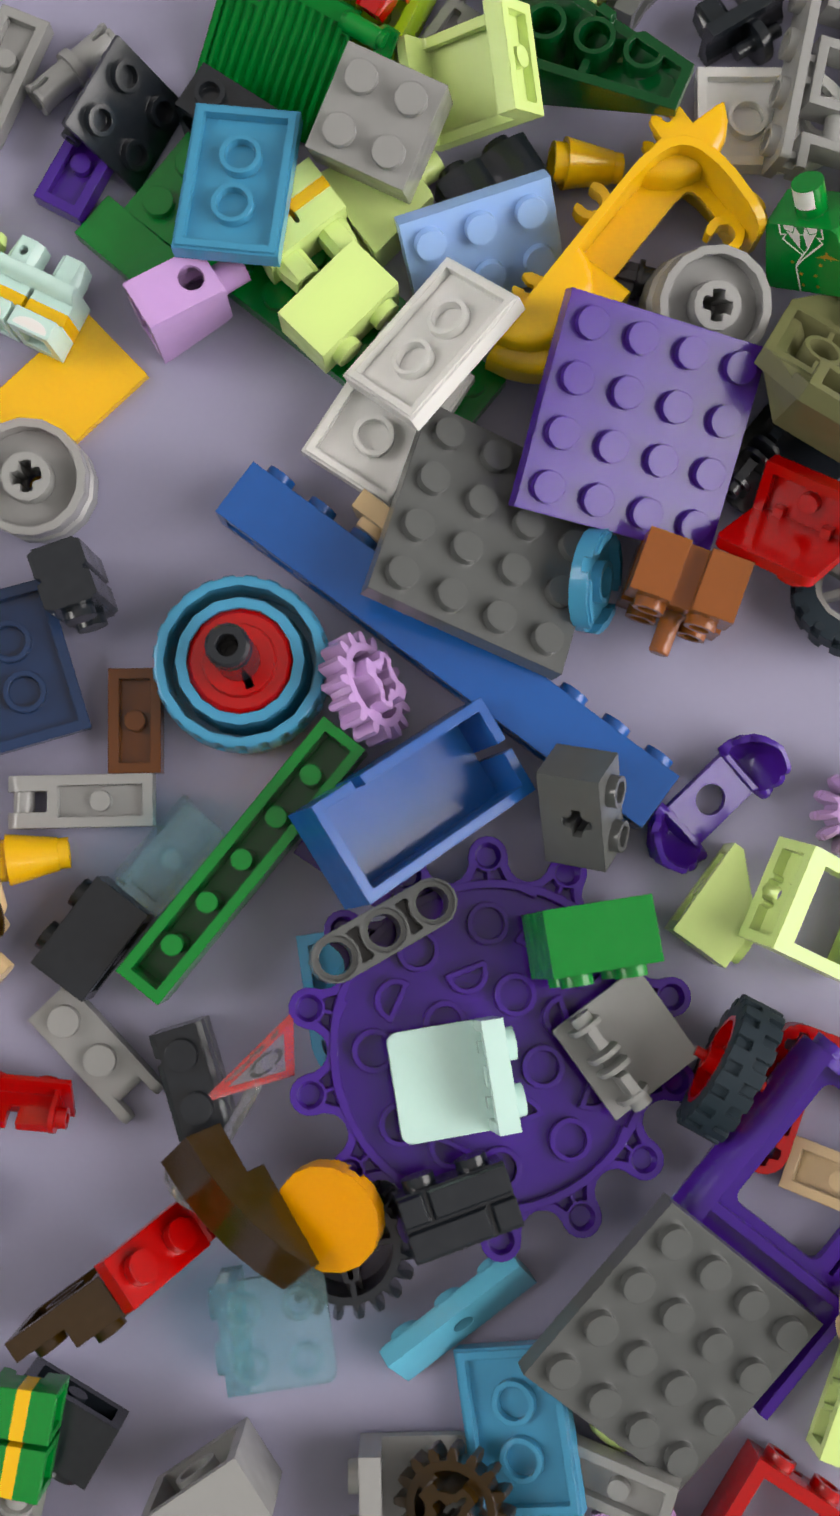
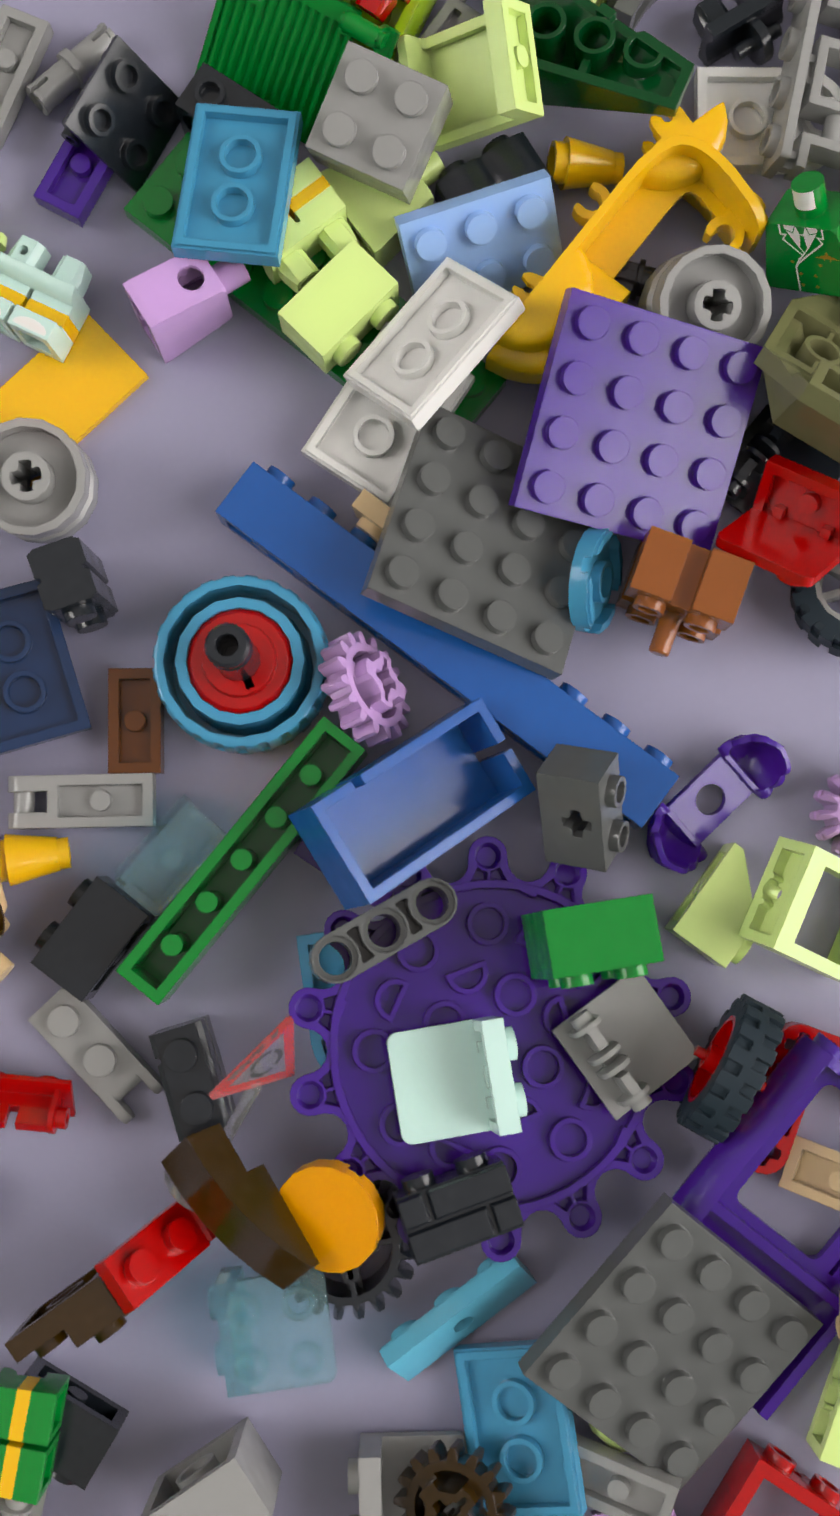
(122, 240): green tile -> none

